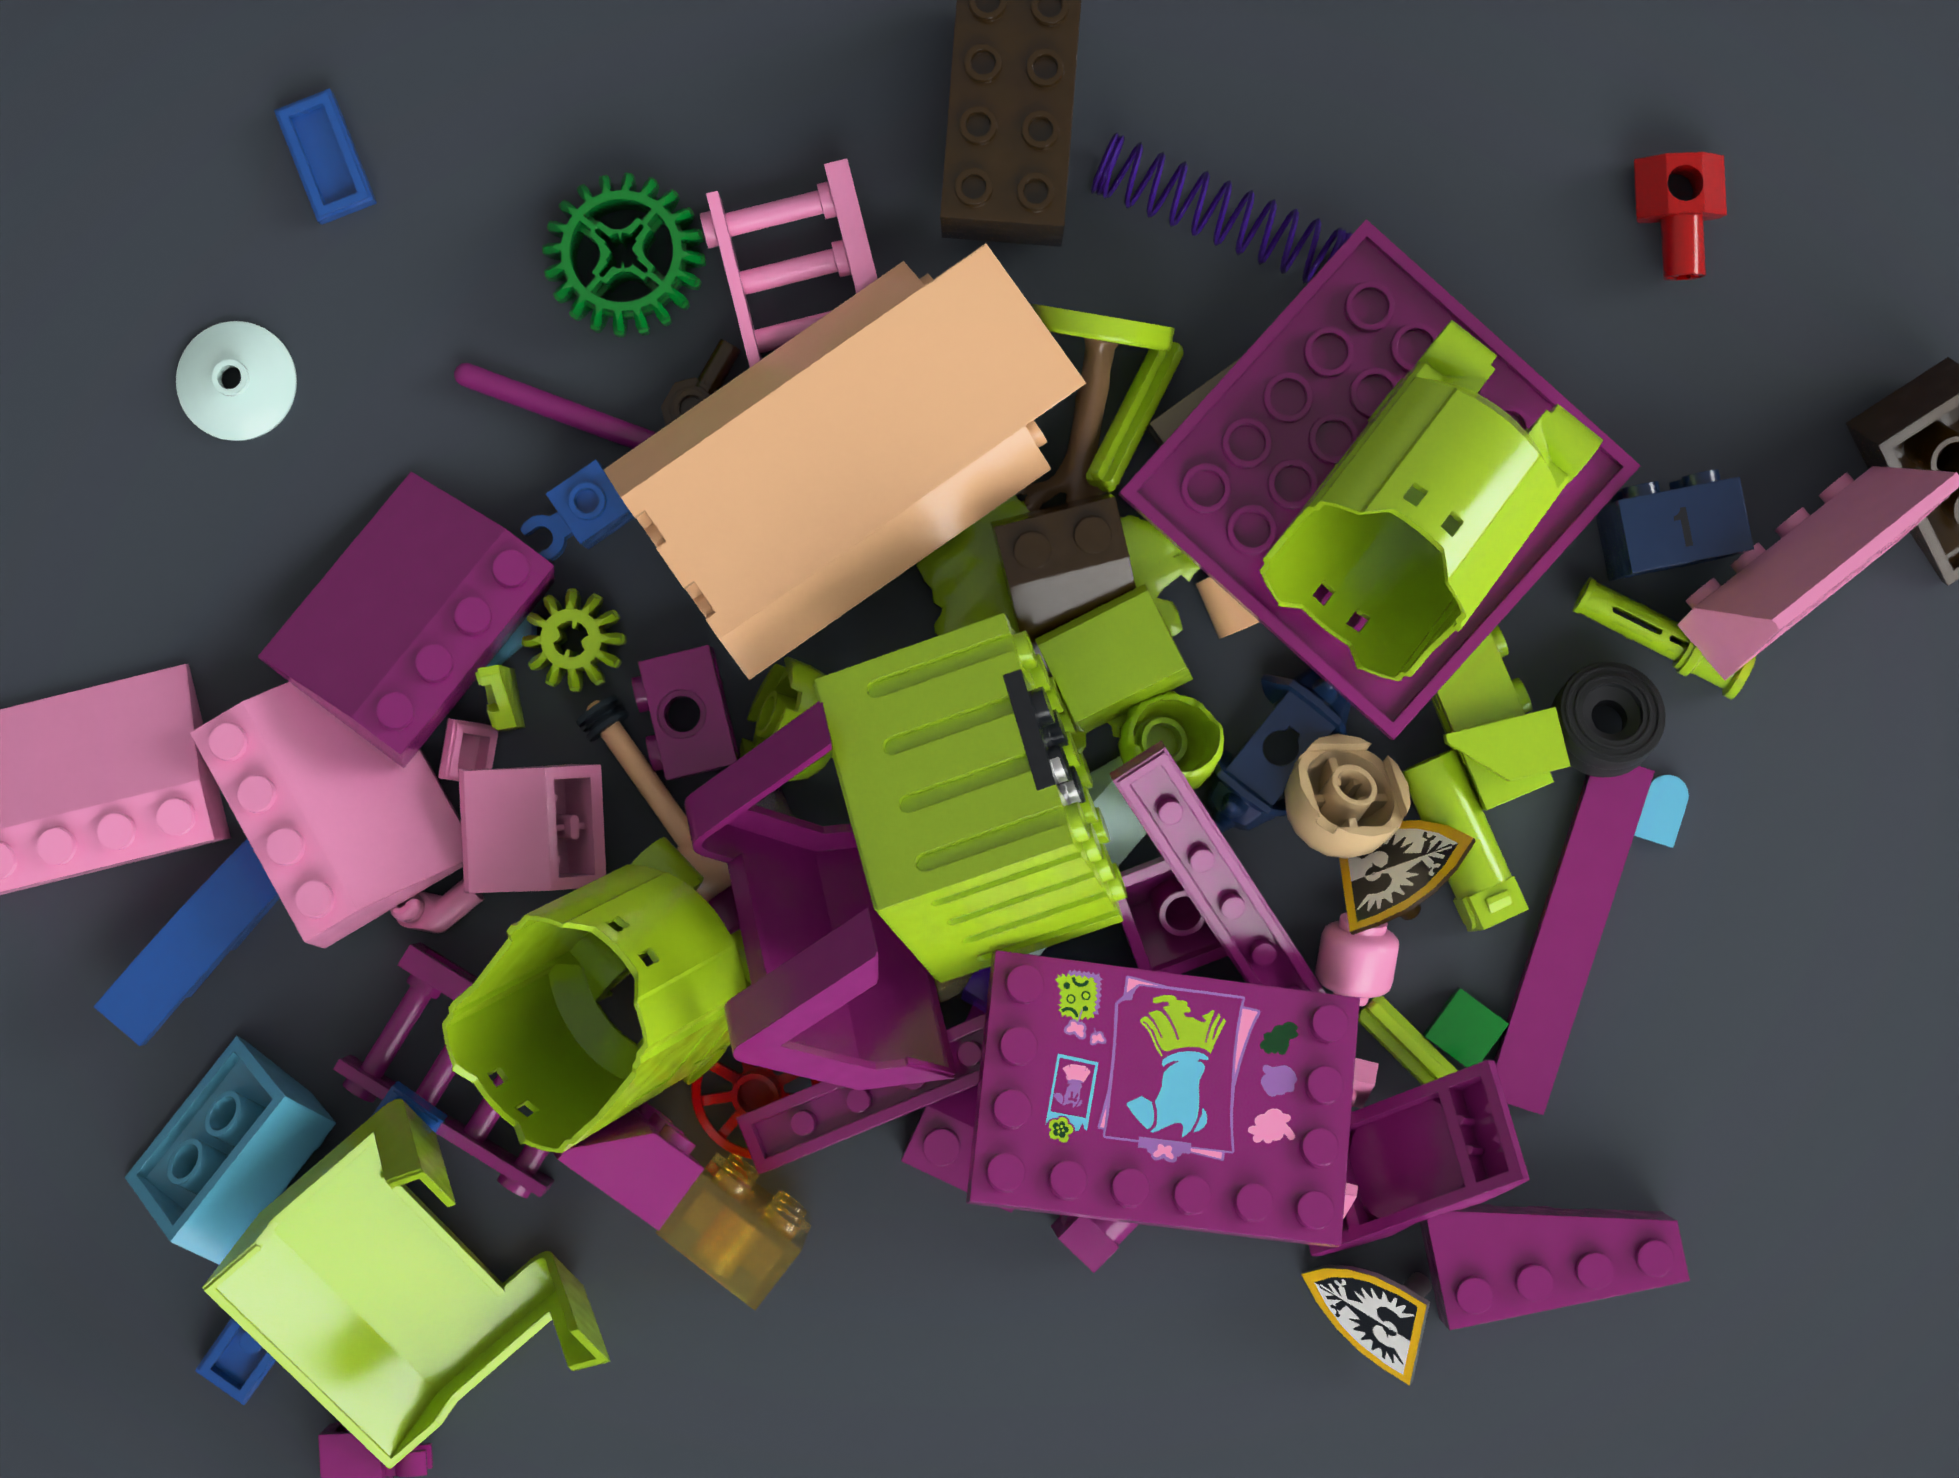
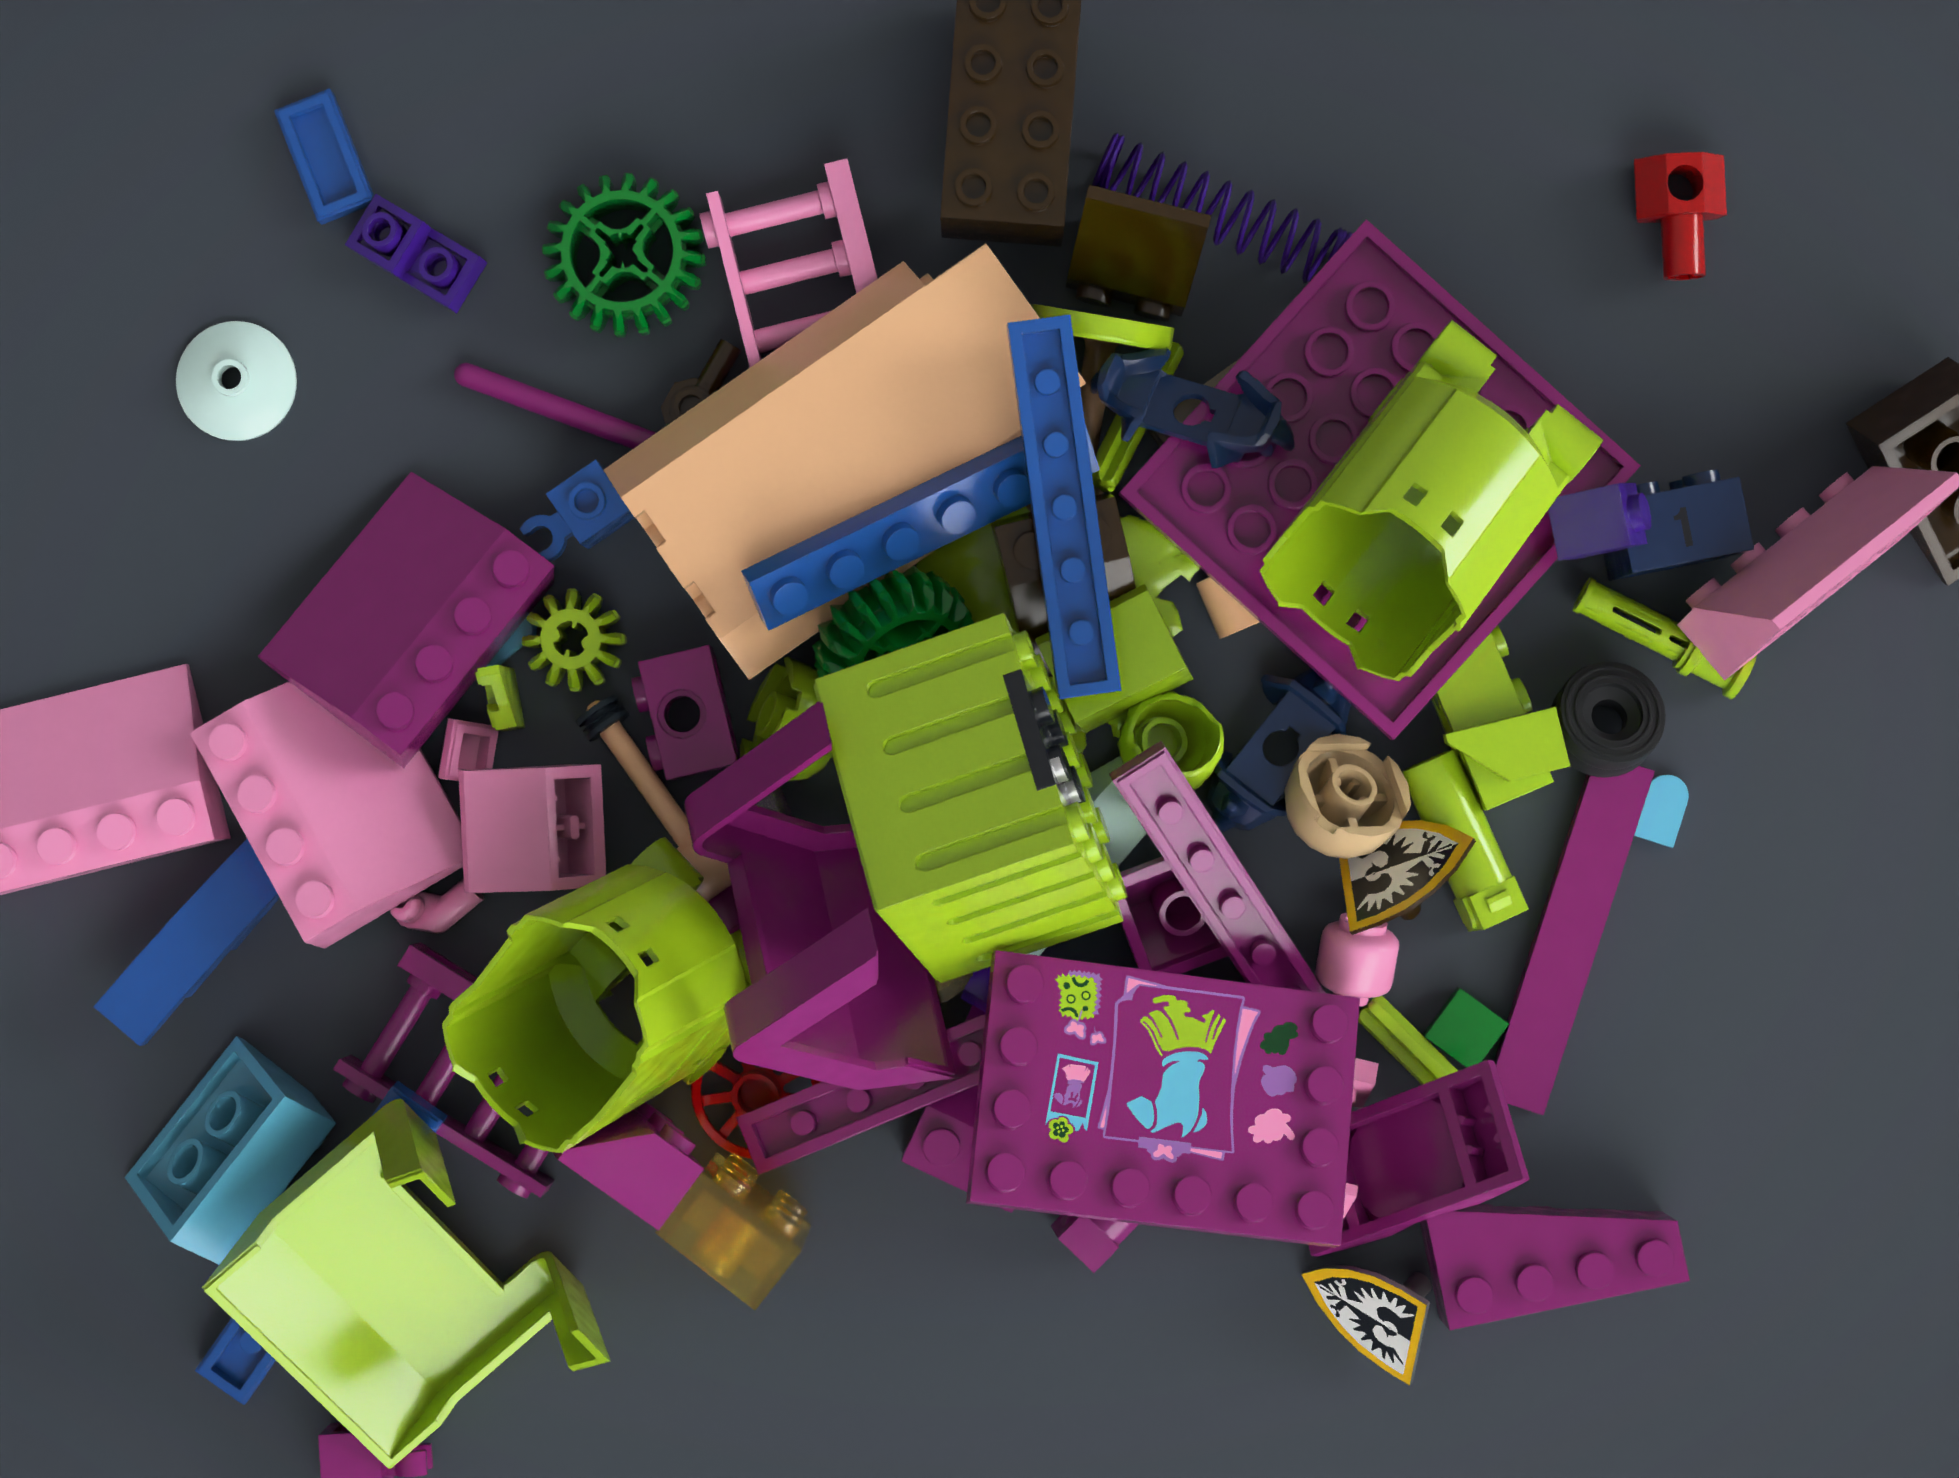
(416, 253): none -> dark purple slope
(888, 618): none -> green gear
(891, 534): none -> blue plate
(1063, 506): none -> blue plate
(1136, 253): none -> dark brown slope
(1148, 396): none -> dark blue piece
(1599, 521): none -> dark purple brick

